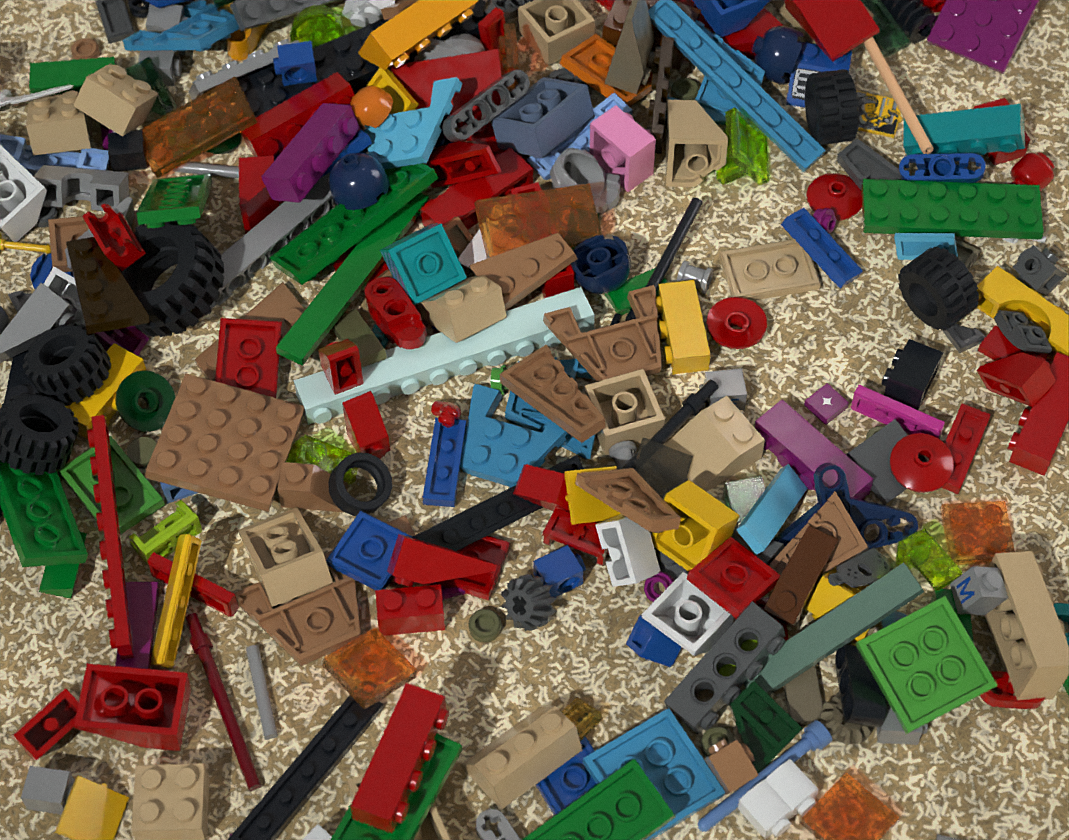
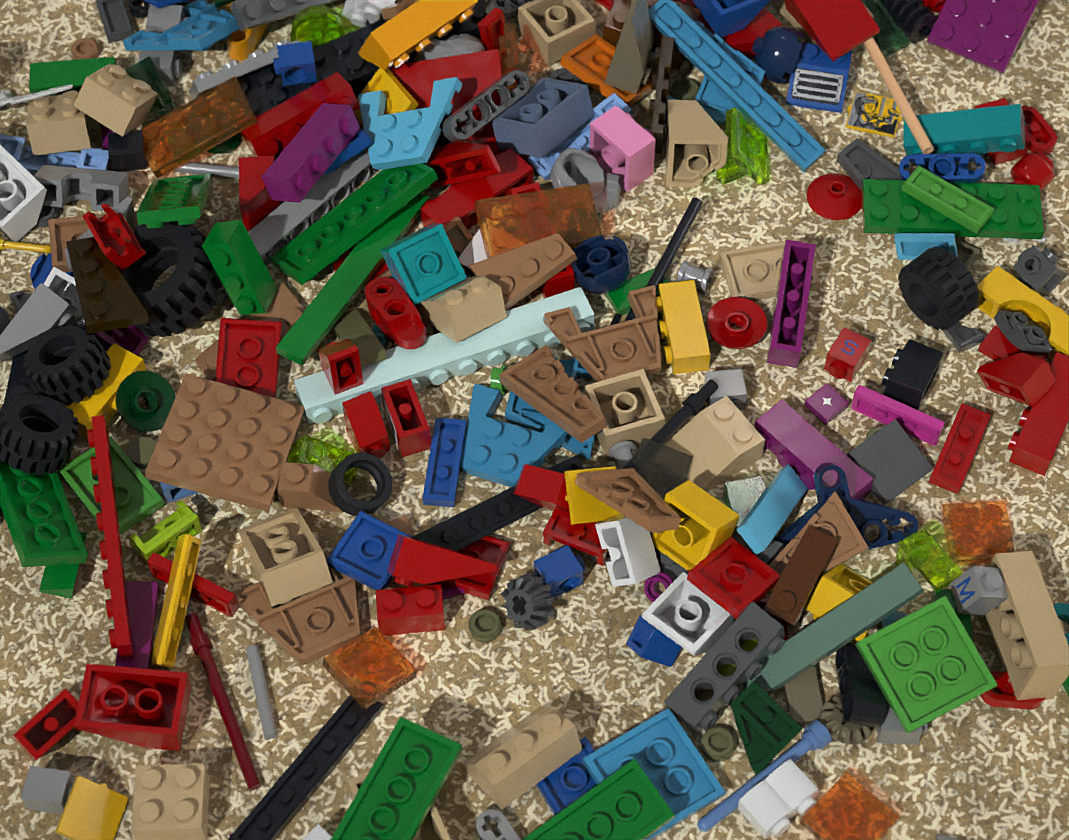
(240, 267): none -> green brick
(357, 181): dark blue cylinder -> none
(371, 106): orange hair -> none
(399, 757): red brick -> none
(406, 418): none -> red brick
(447, 412): red arm -> none
(582, 716): clear yellow tile -> none
(731, 764): medium nougat brick -> none
(791, 303): none -> magenta brick
(821, 247): blue plate -> none
(826, 219): magenta plate -> none
(831, 107): black tyre -> none
(847, 355): none -> red brick
(861, 569): dark grey piece -> none
(920, 475): red dish -> none
(948, 199): none -> bright green tile
(1038, 131): none -> red plate

